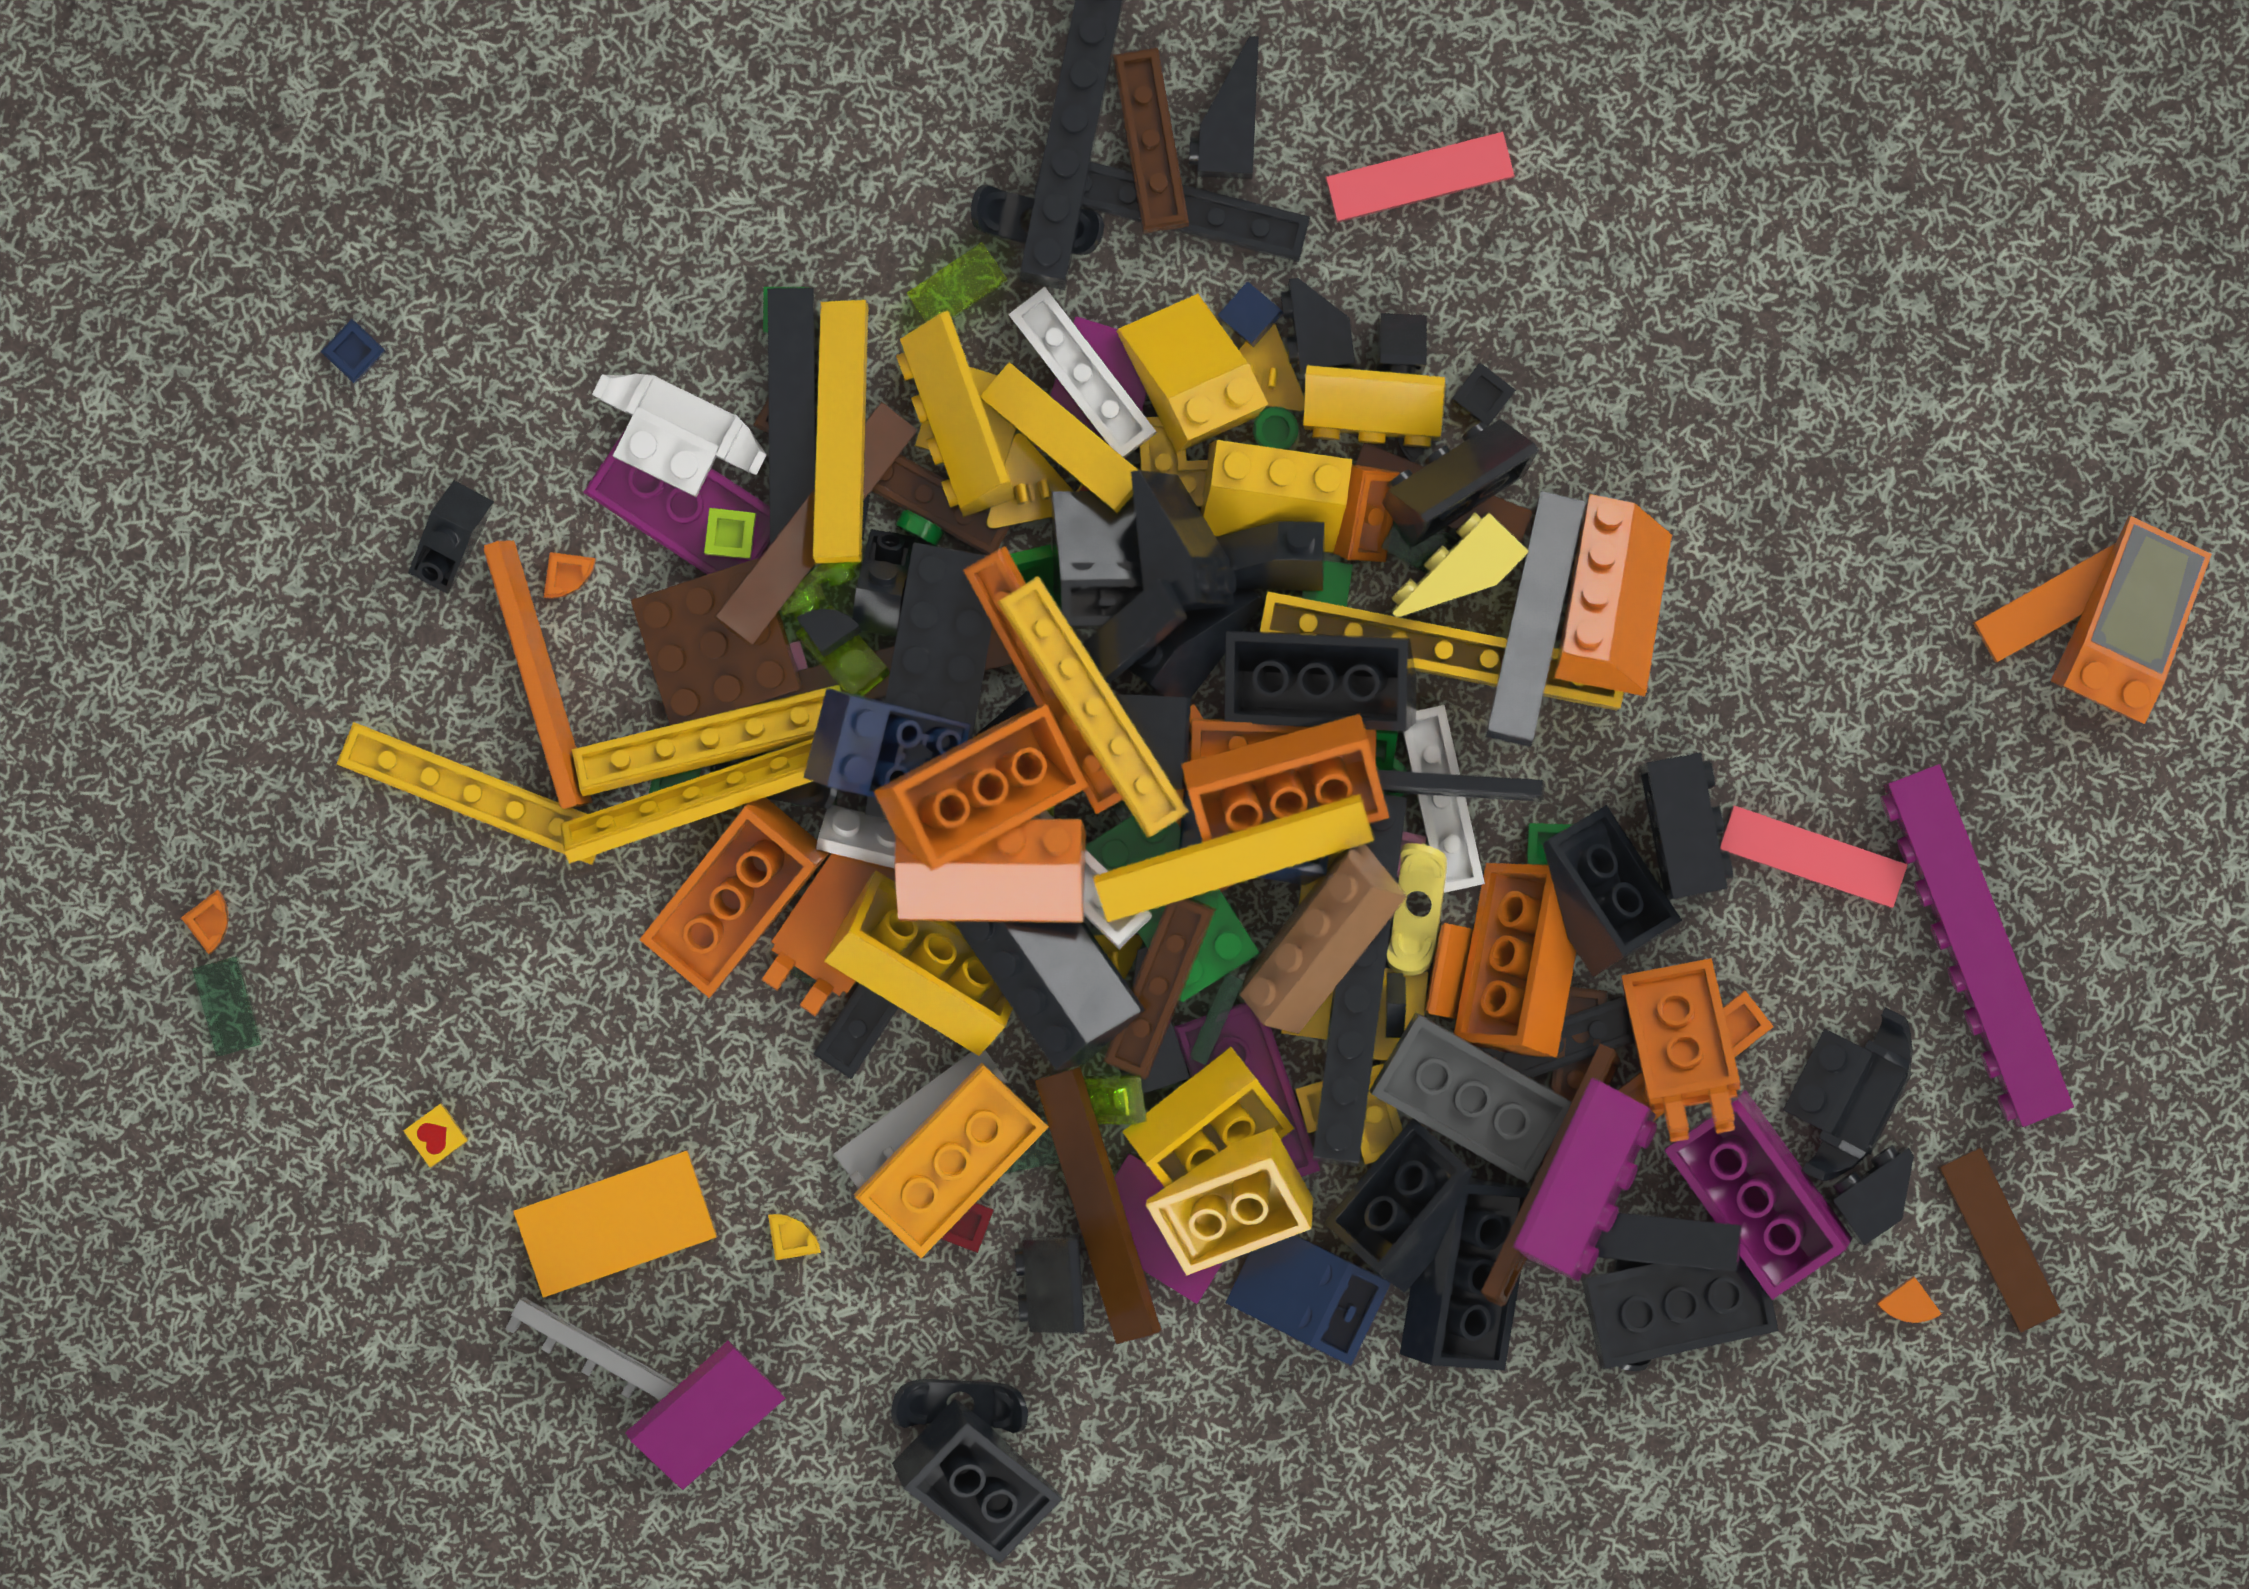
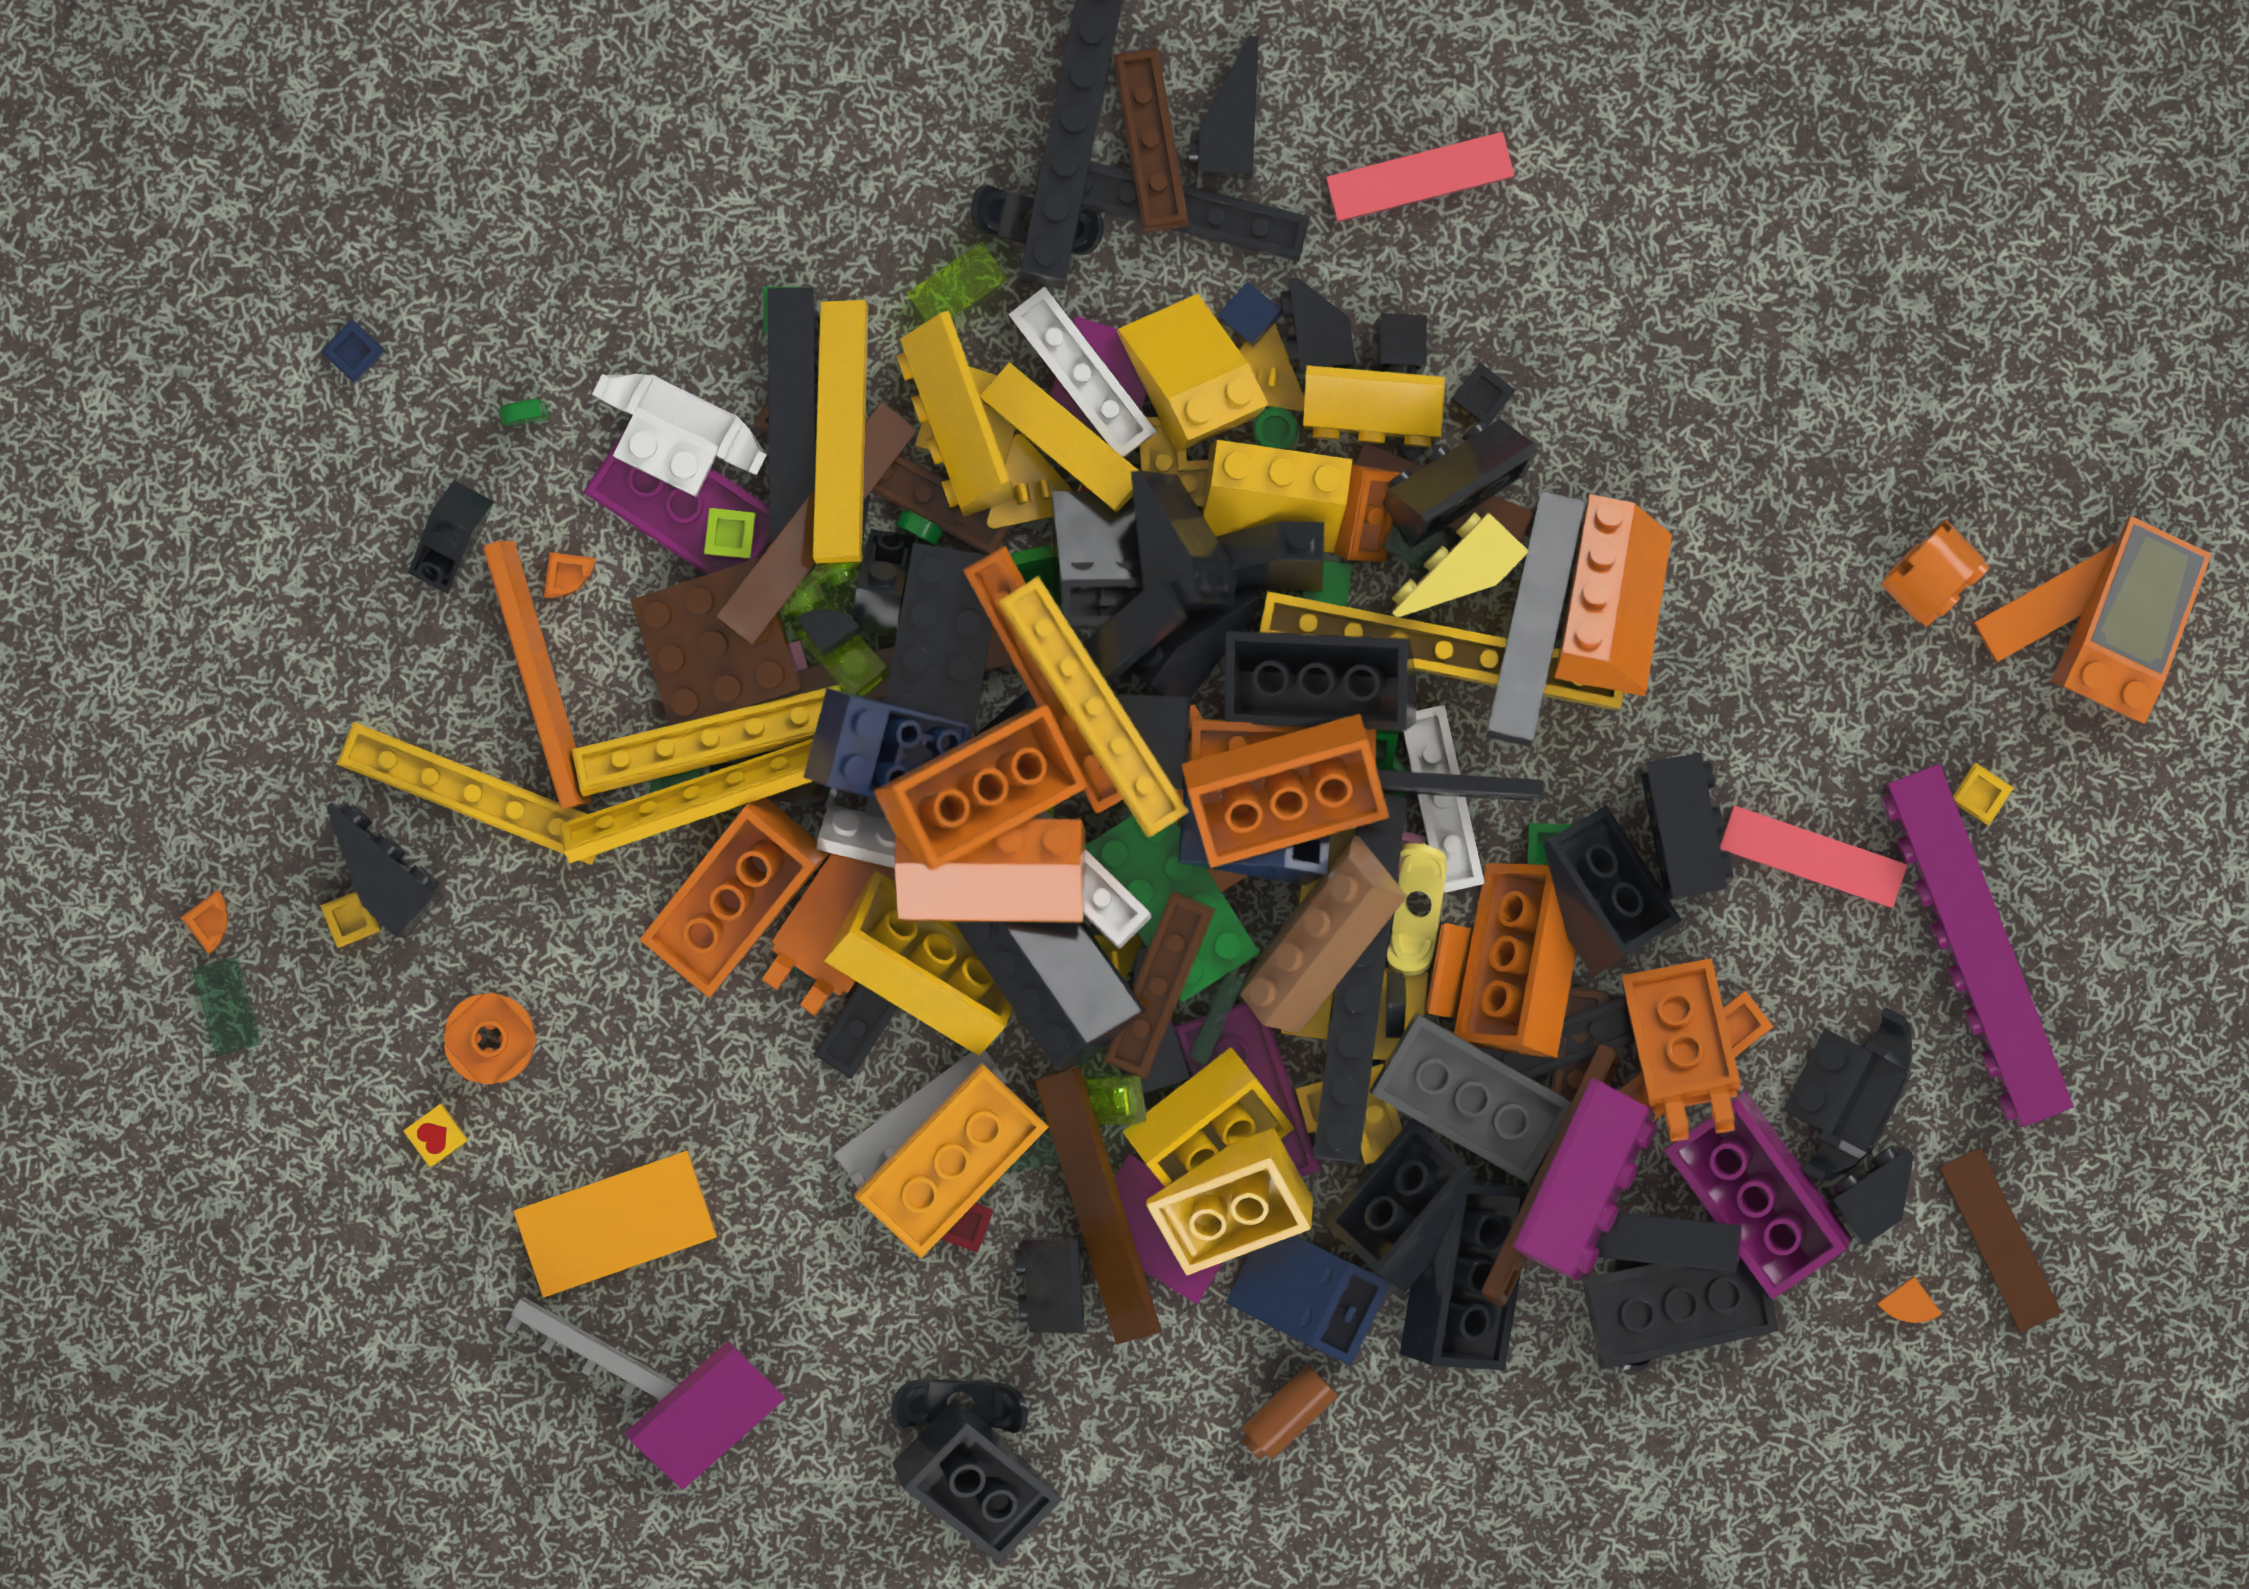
(349, 920): none -> yellow tile
(383, 881): none -> black slope
(463, 1036): none -> orange plate
(523, 412): none -> green tile
(791, 1237): yellow tile -> none
(1233, 858): yellow tile -> none
(1287, 1413): none -> dark orange brick
(1935, 574): none -> orange brick
(1981, 794): none -> yellow tile

